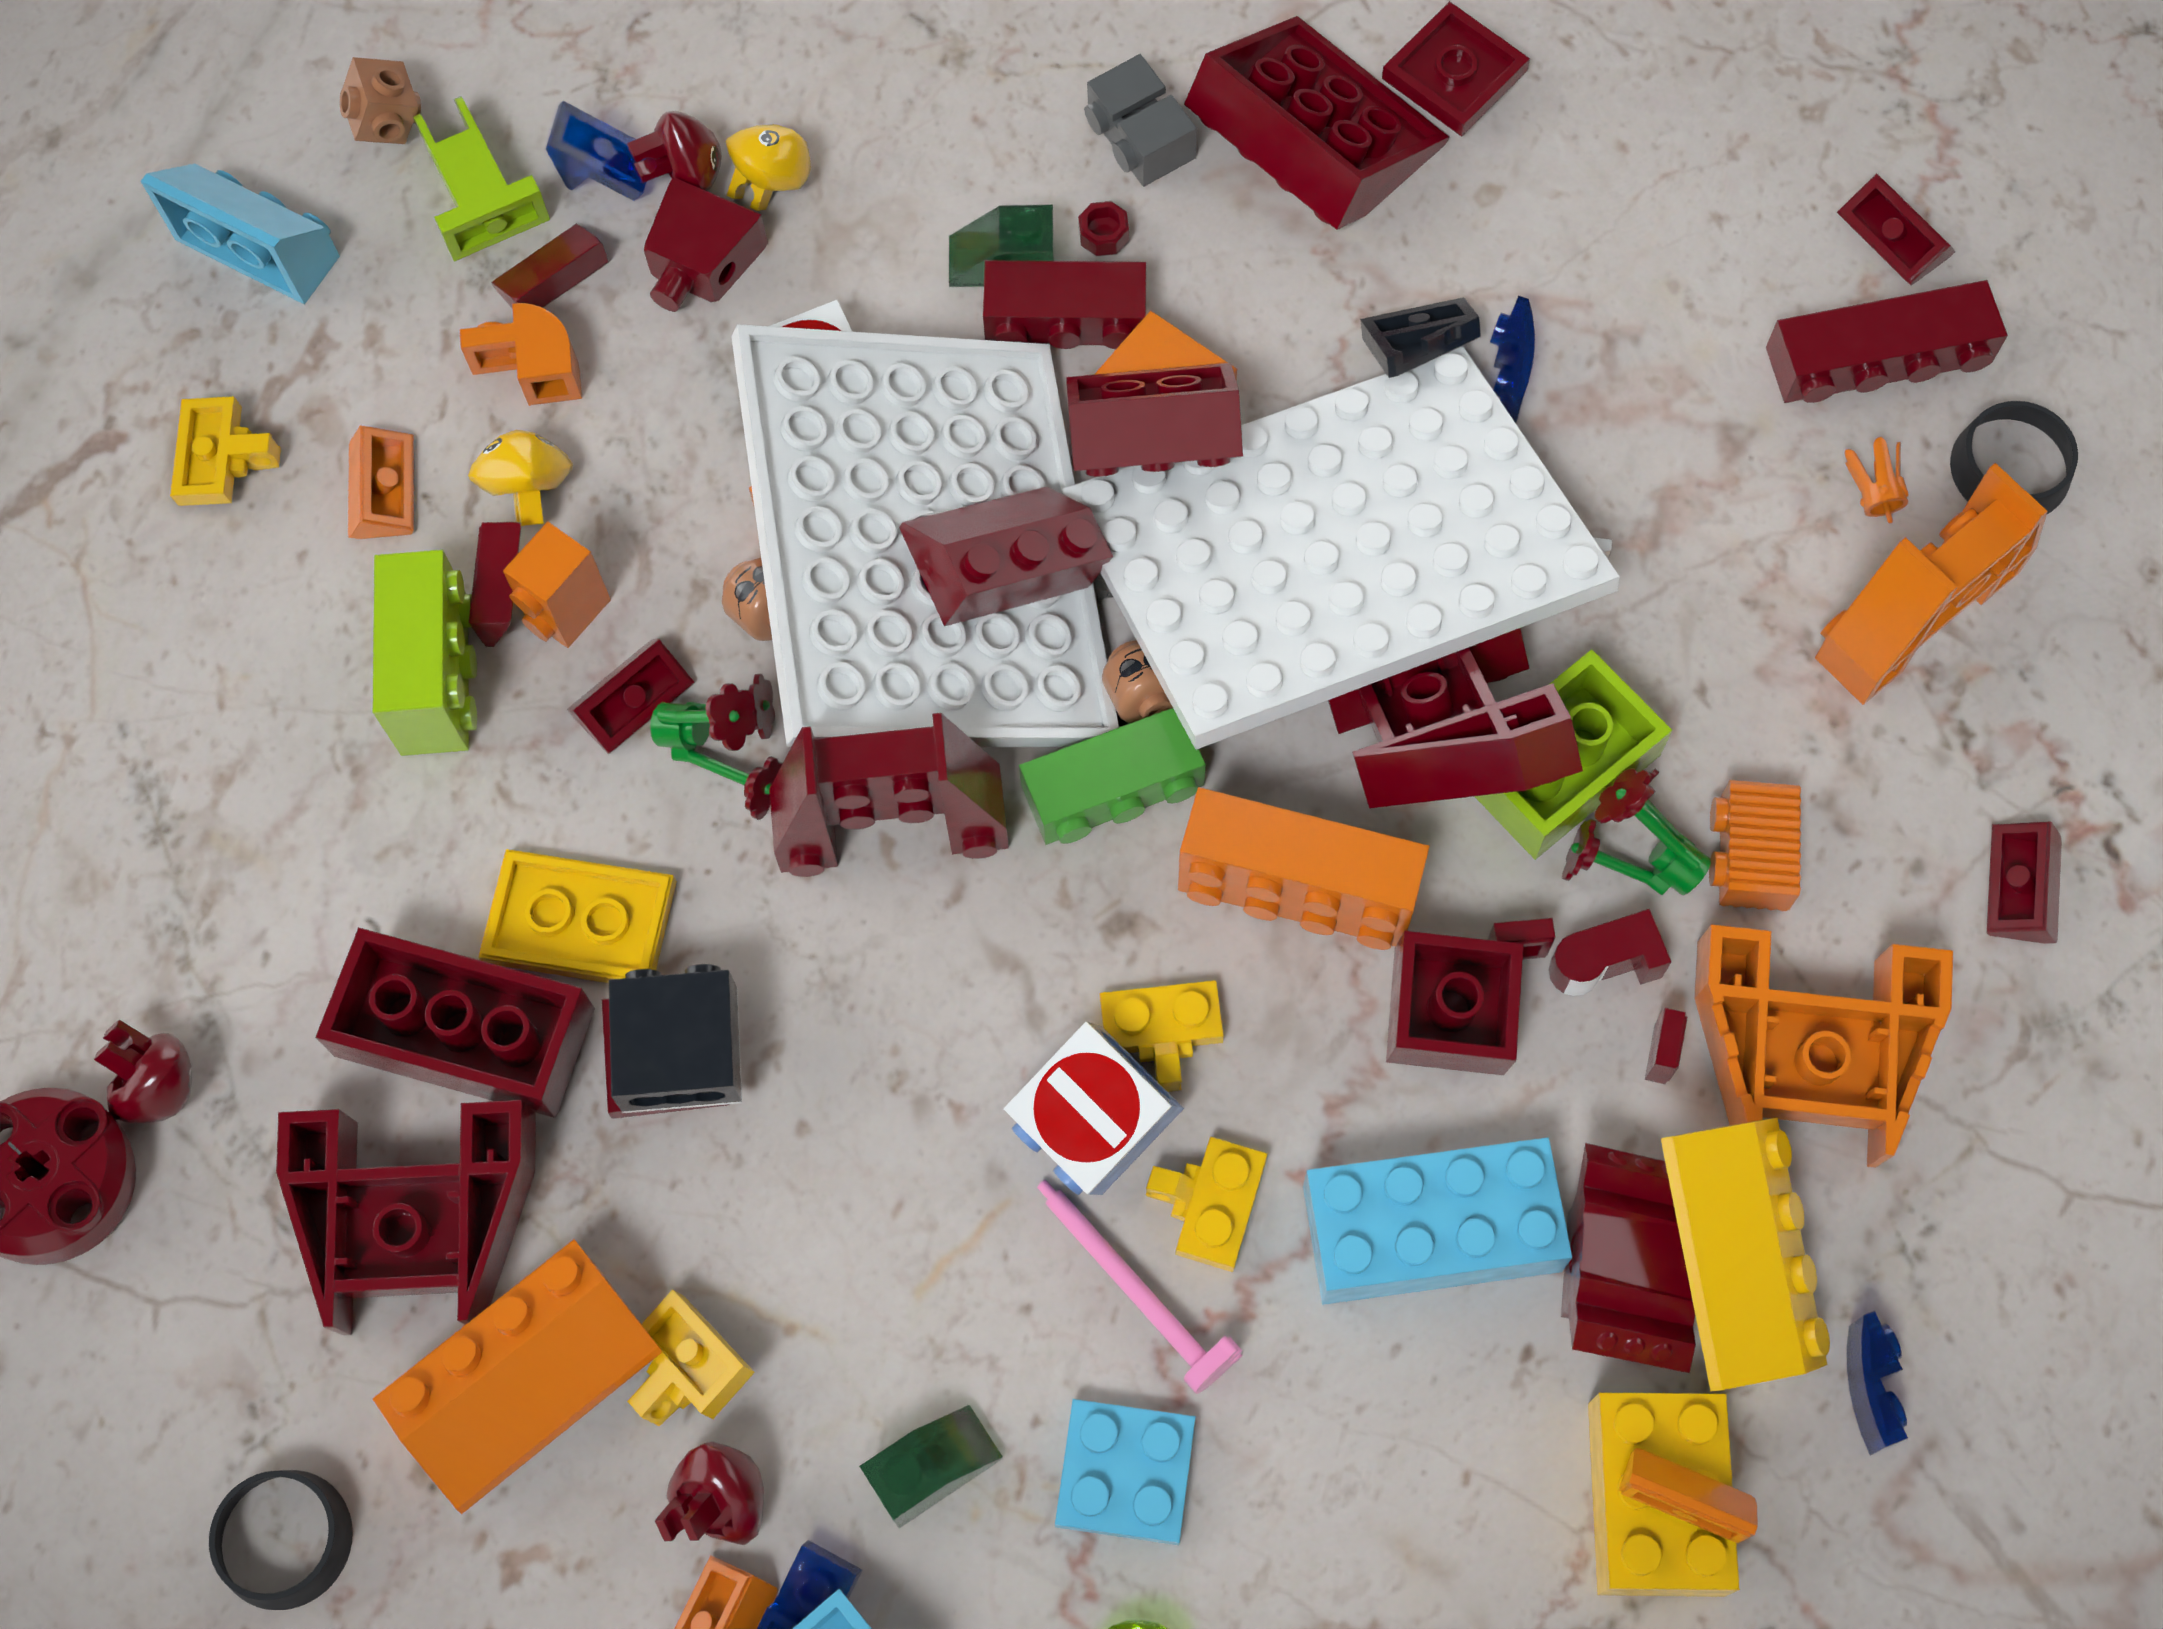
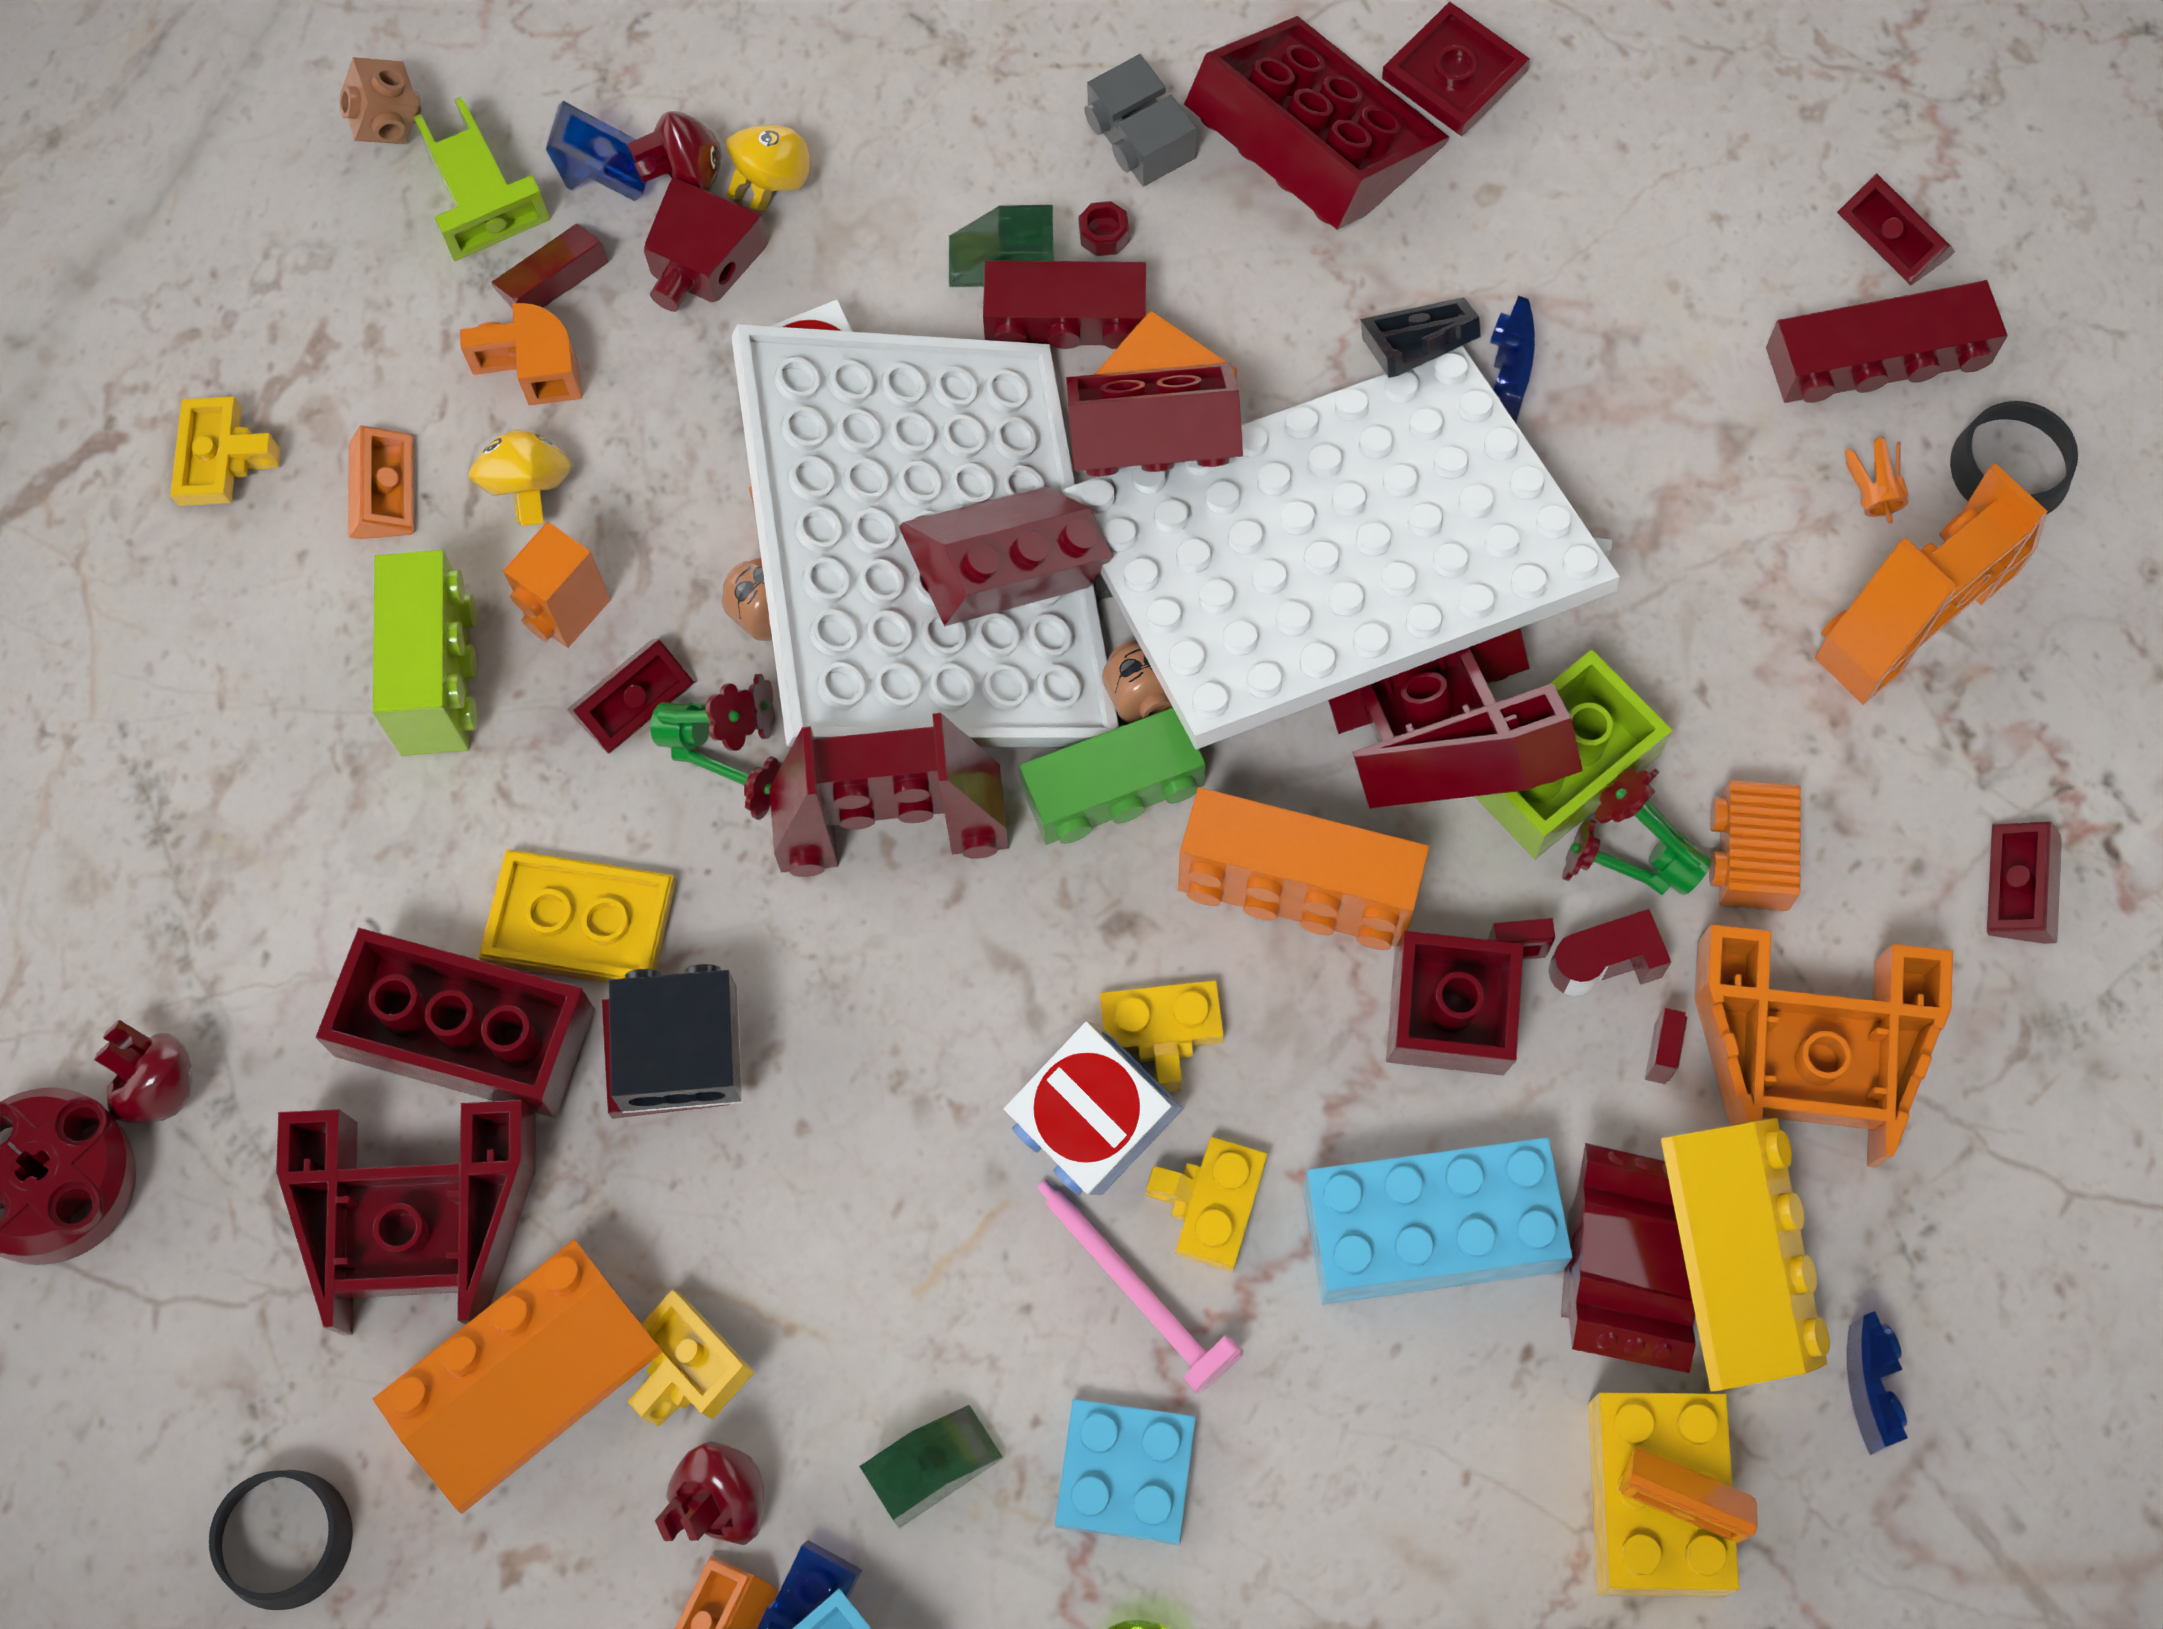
(243, 228): medium azure slope -> none
(490, 598): dark red slope -> none

